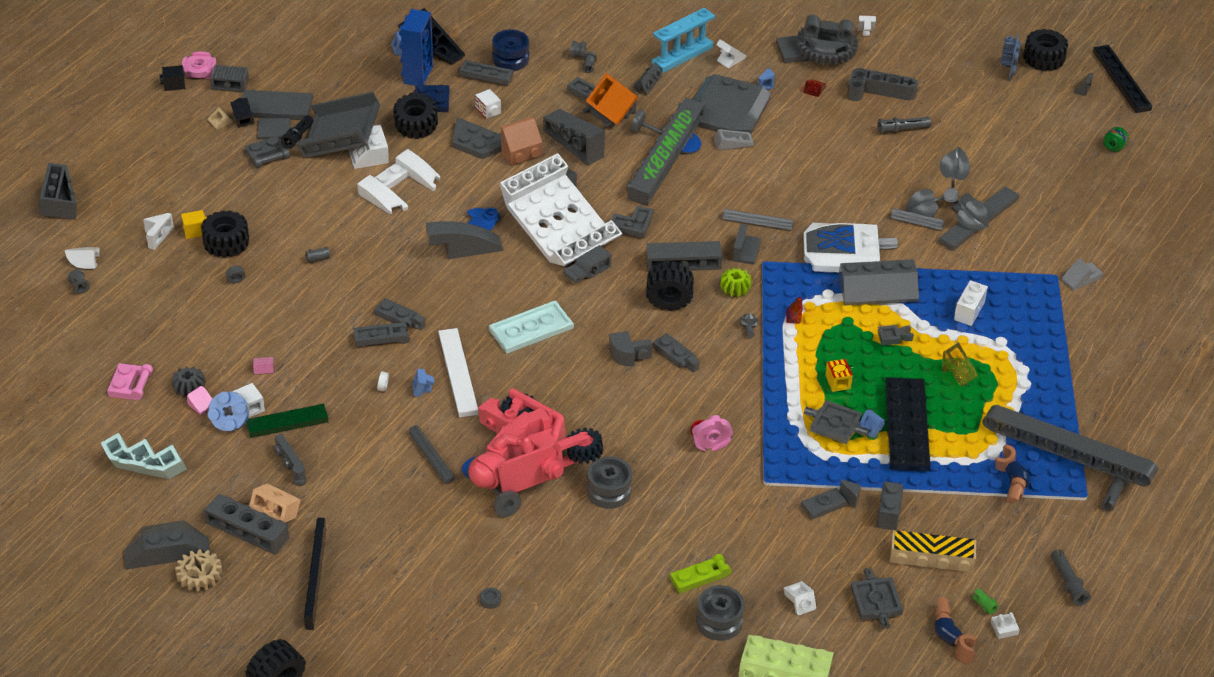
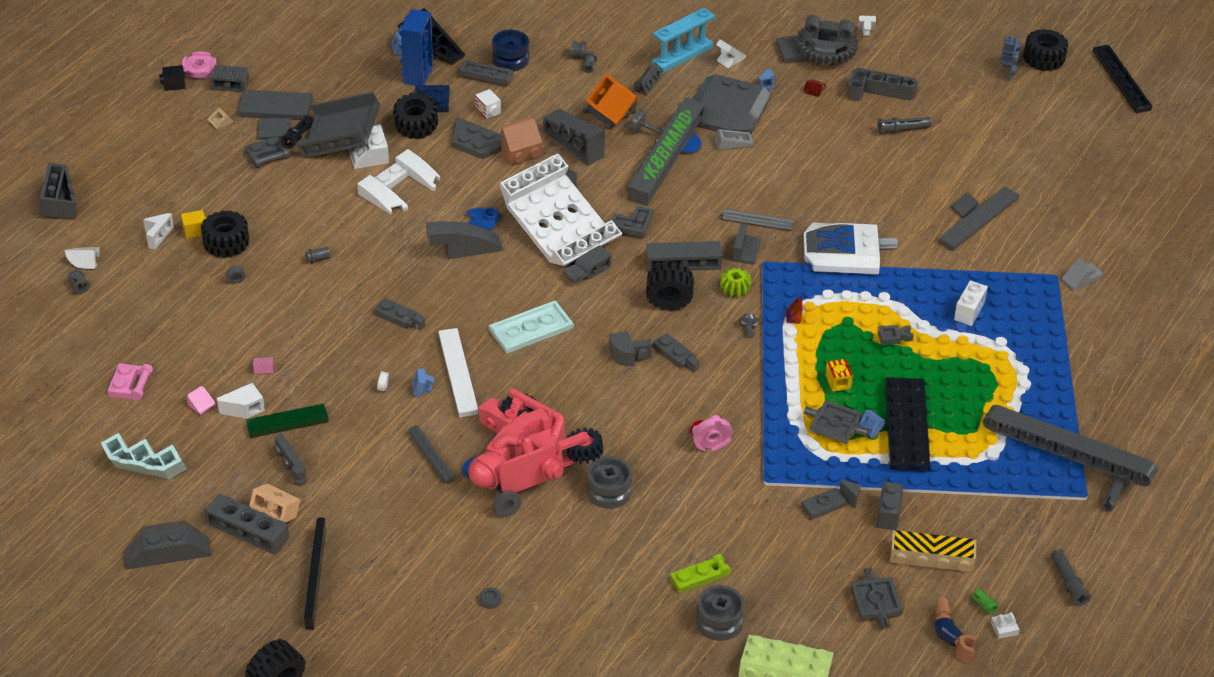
(187, 380): dark grey gear -> none
(198, 570): tan gear -> none
(239, 408): medium blue plate -> none
(242, 112): black brick -> none
(381, 334): dark grey plate -> none
(580, 88): dark grey plate -> none
(801, 596): white bracket -> none
(878, 282): dark grey slope -> none
(917, 219): dark grey axle -> none
(953, 165): dark grey plant -> none
(958, 362): clear yellow slope -> none
(1017, 473): nougat piece -> none
(1084, 85): dark grey slope -> none
(1116, 139): green head -> none

